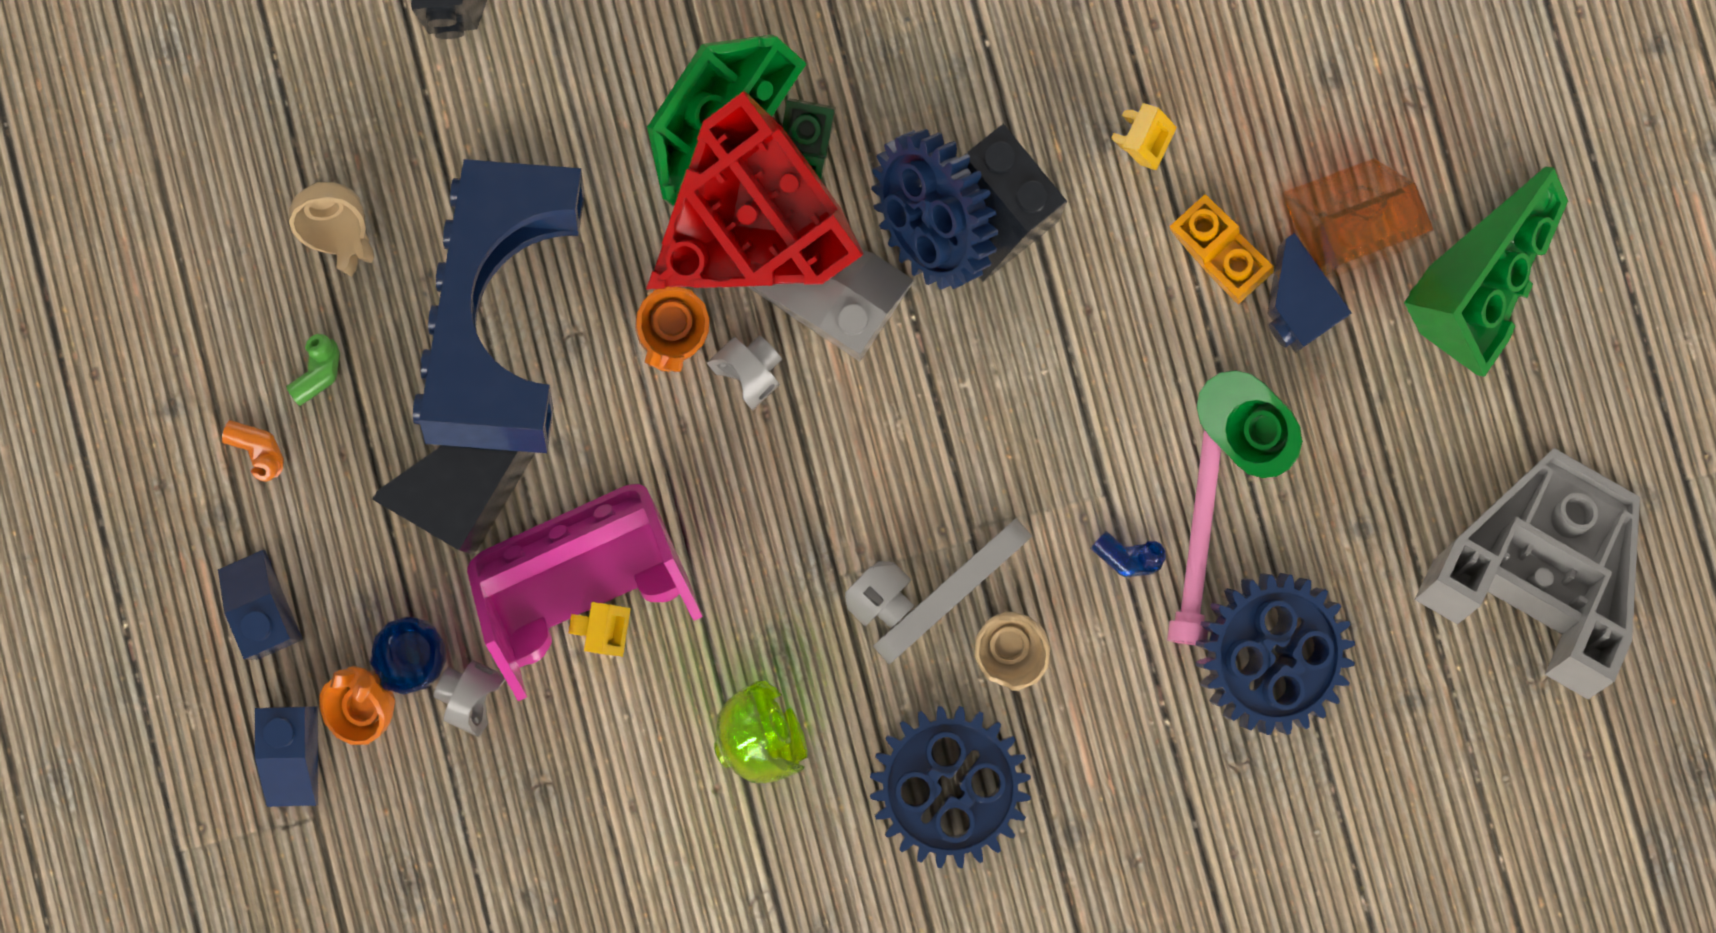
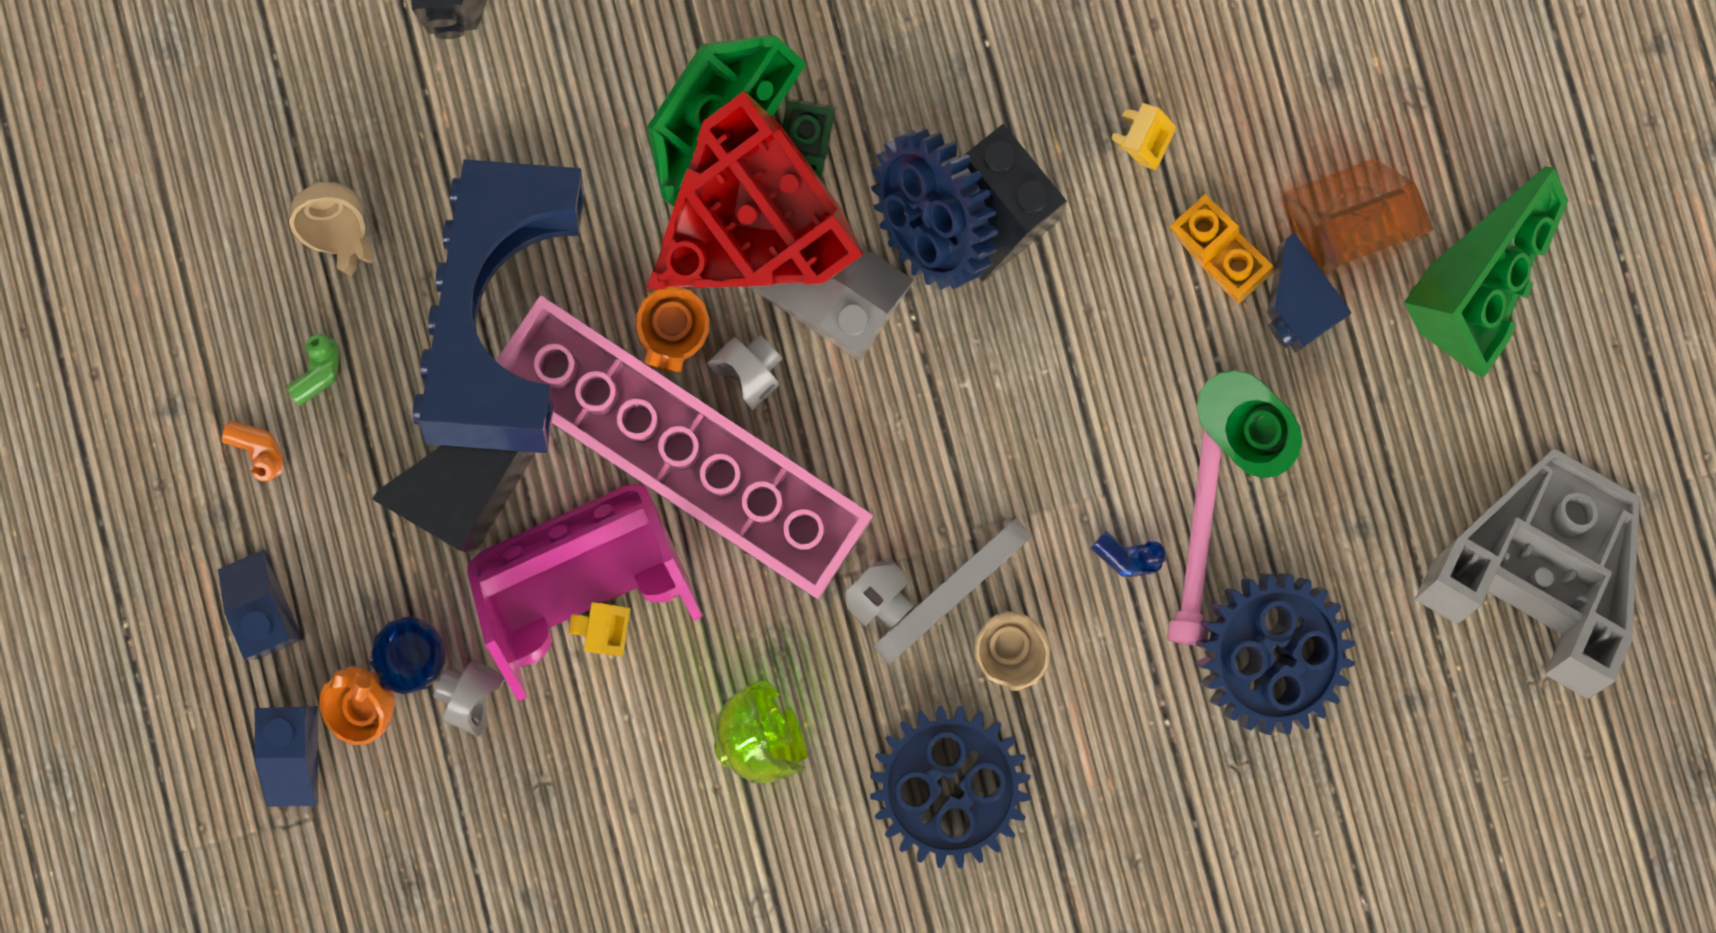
(686, 449): none -> bright pink brick

